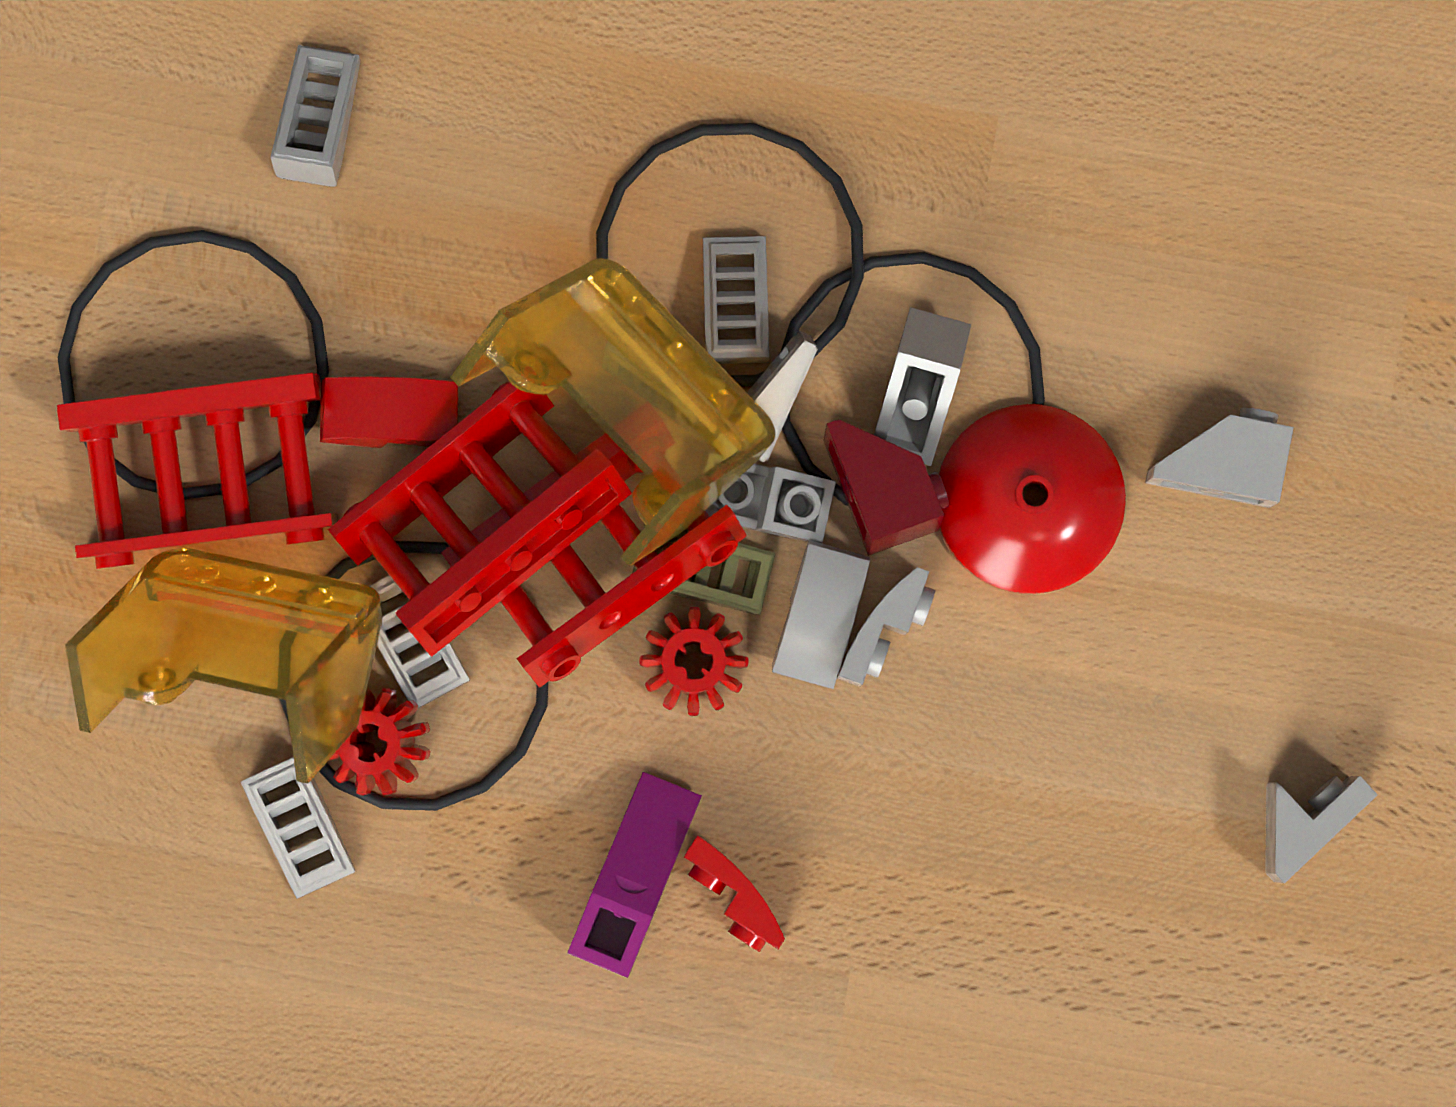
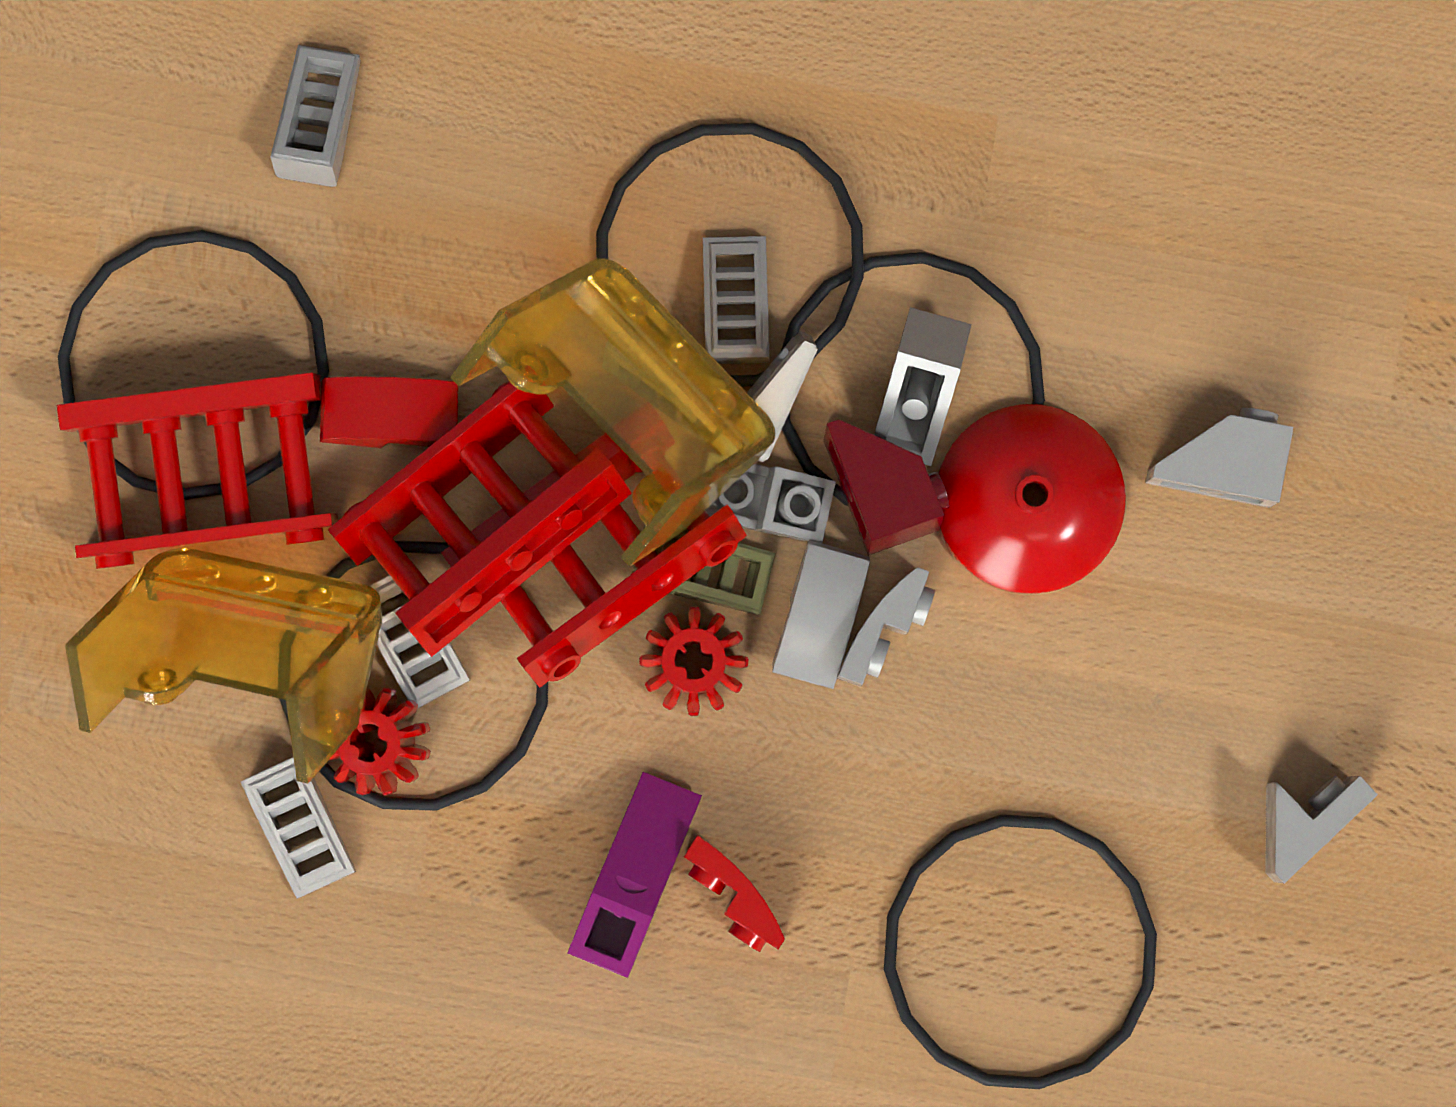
(1148, 961): none -> black piece

